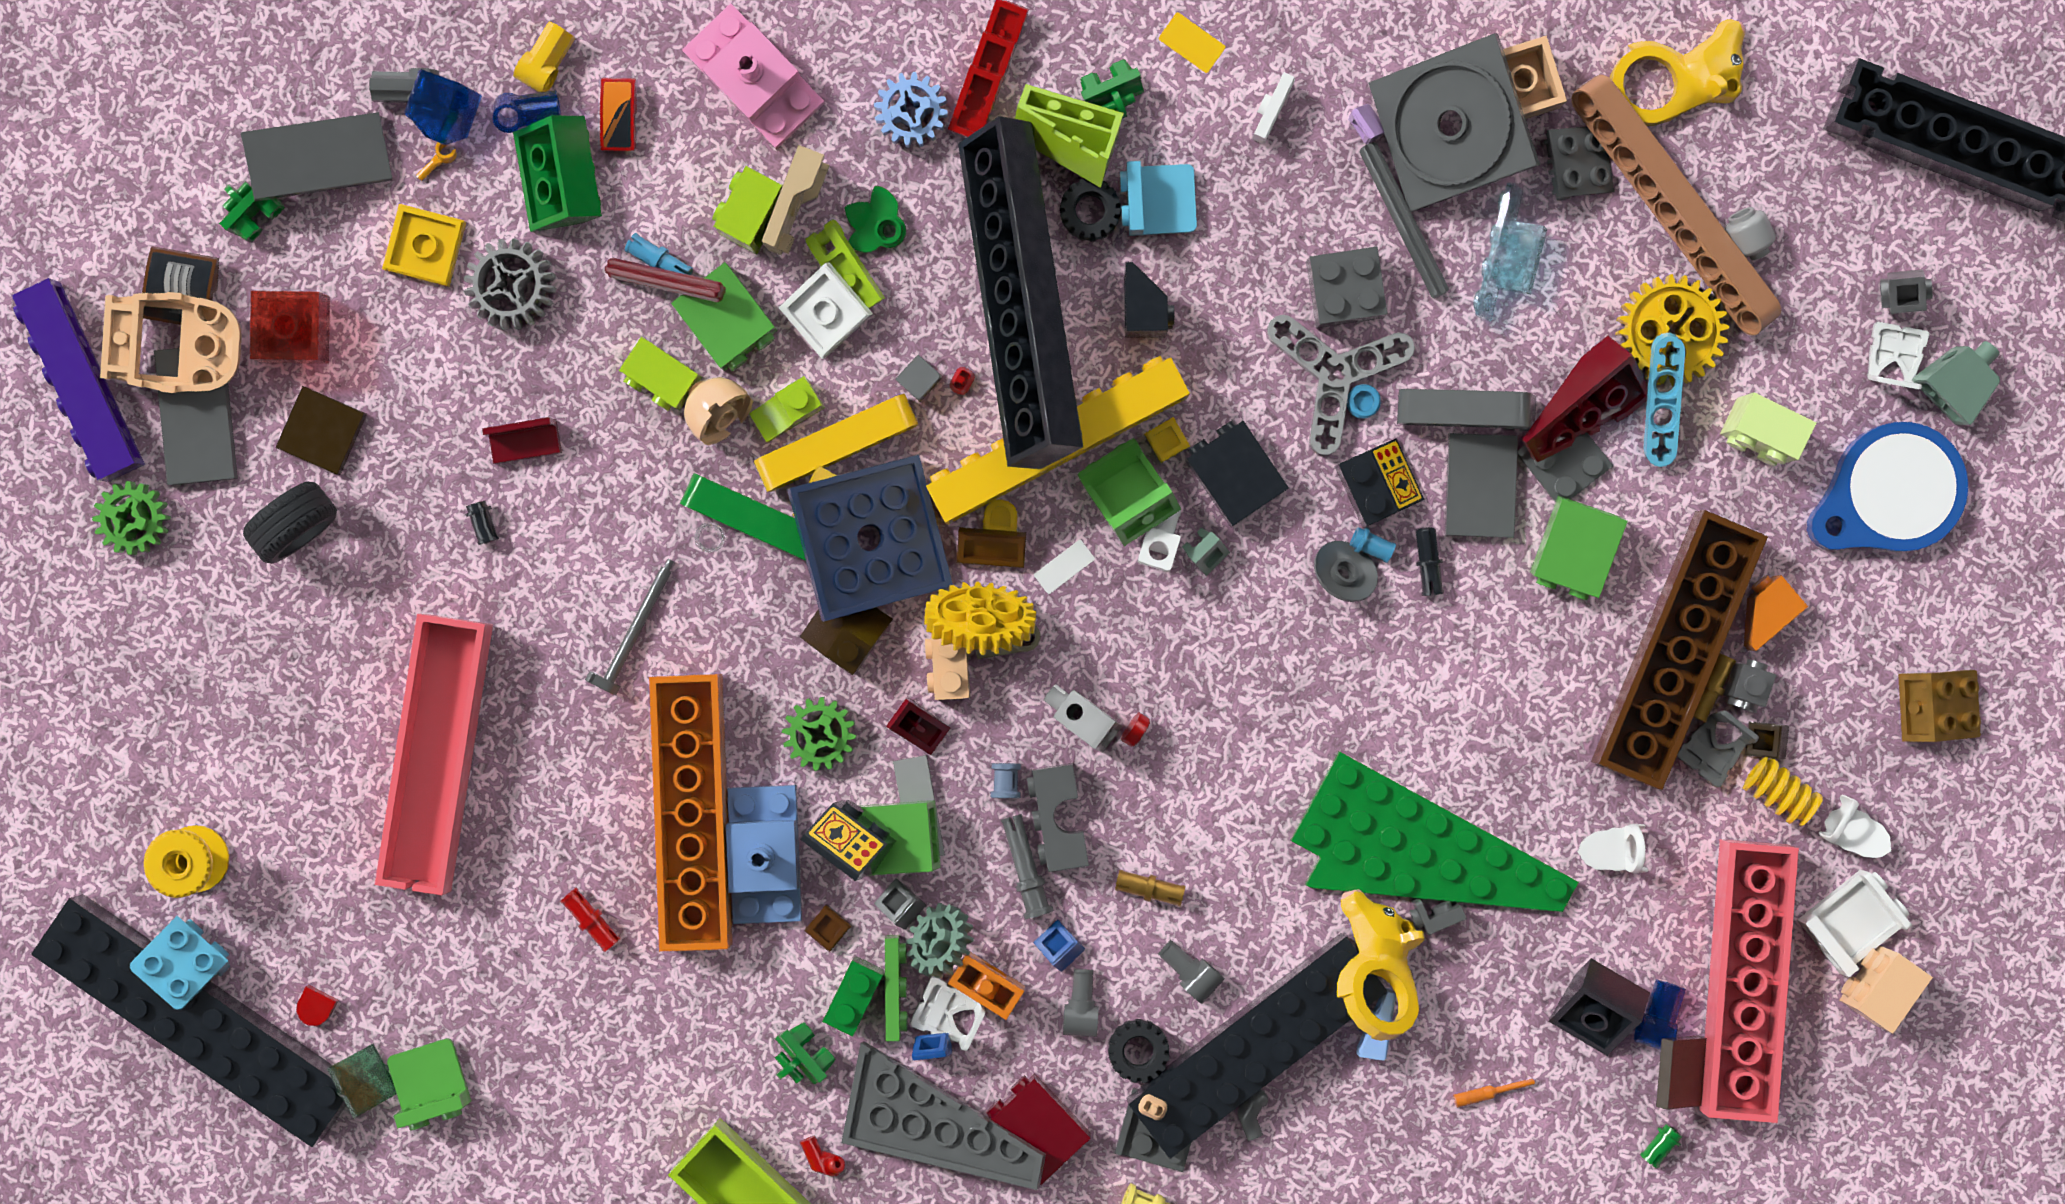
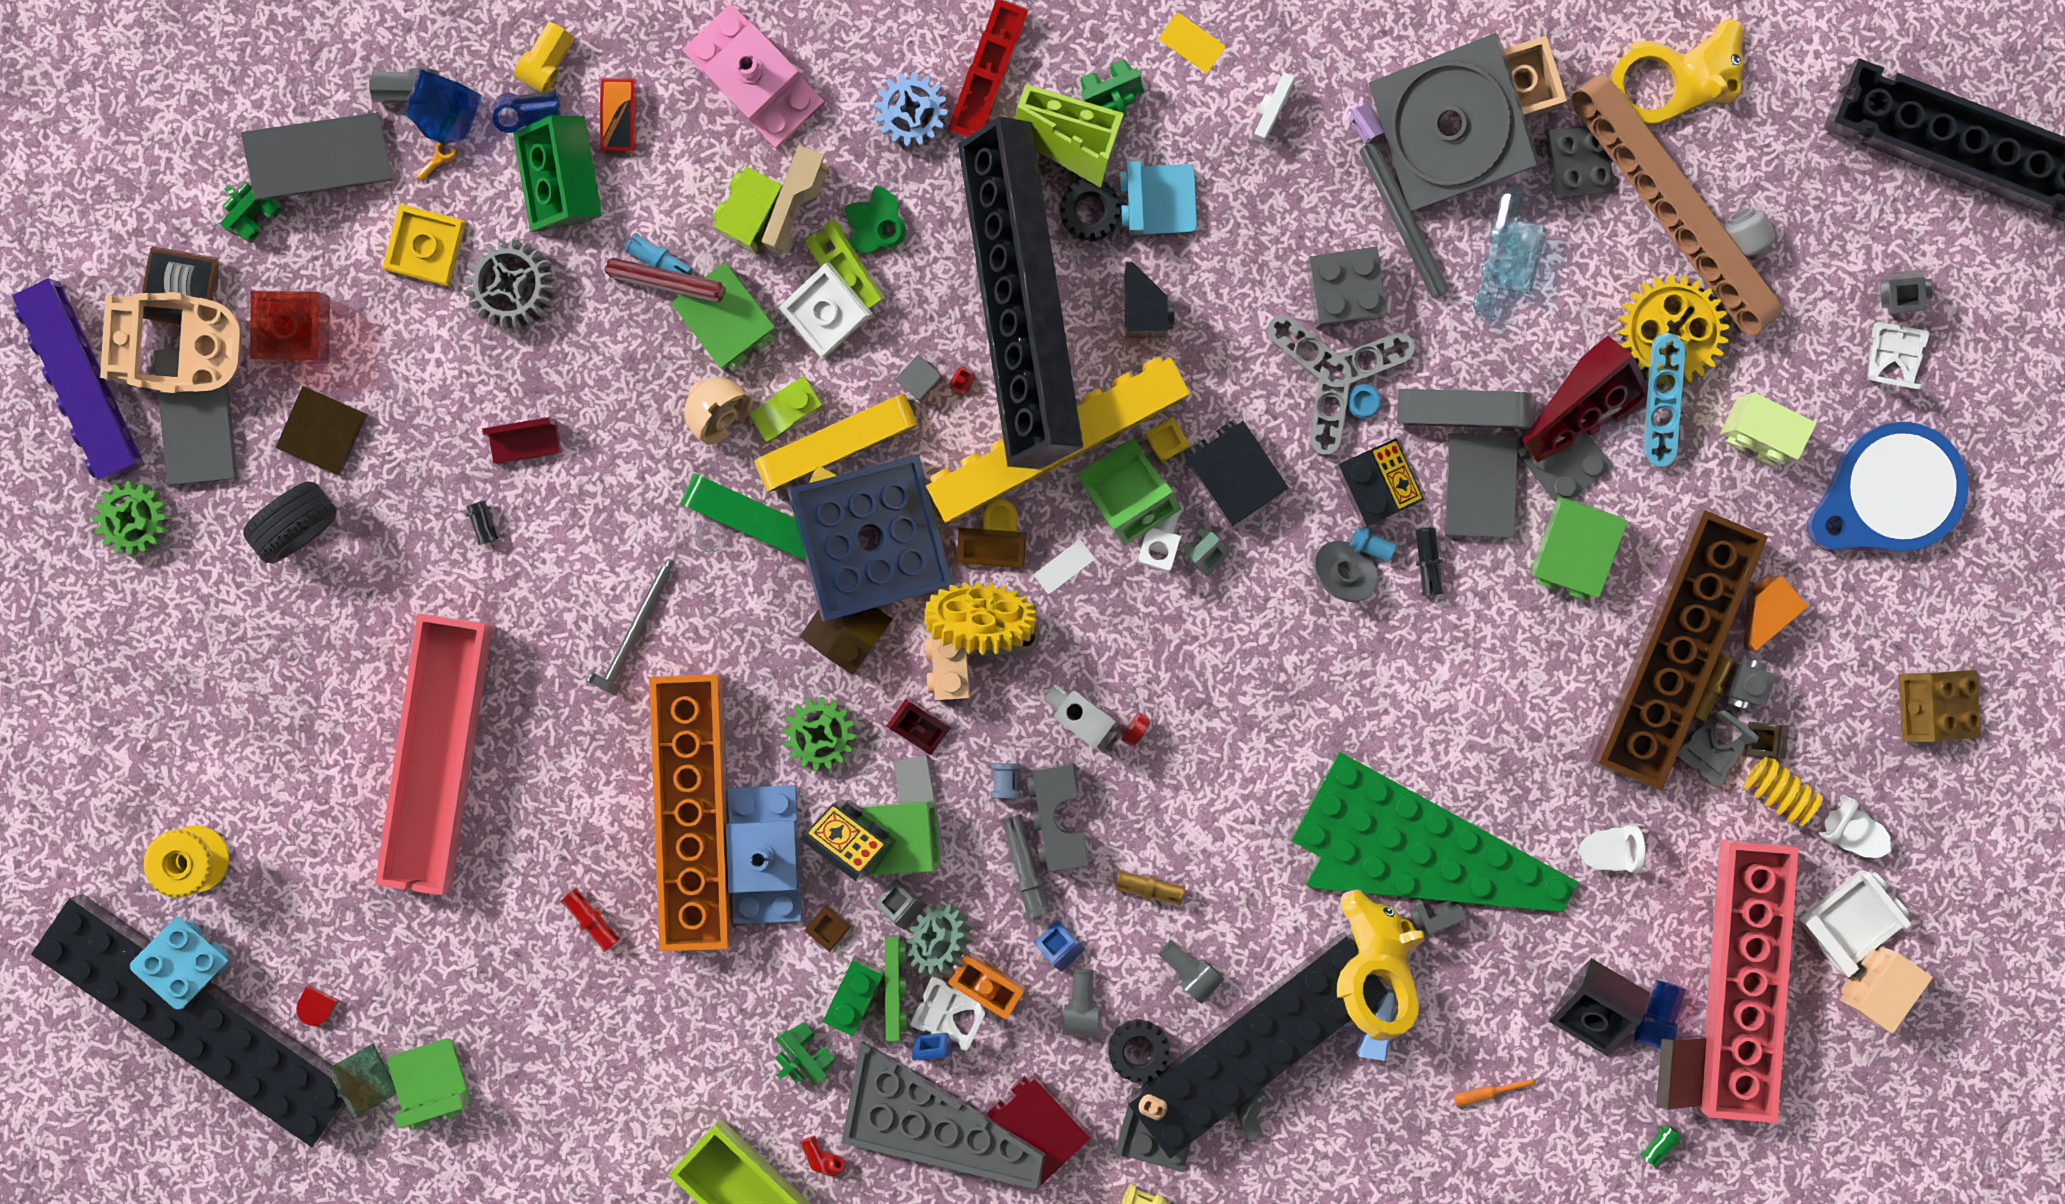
(659, 373): lime brick -> none
(1961, 381): sand green torso -> none

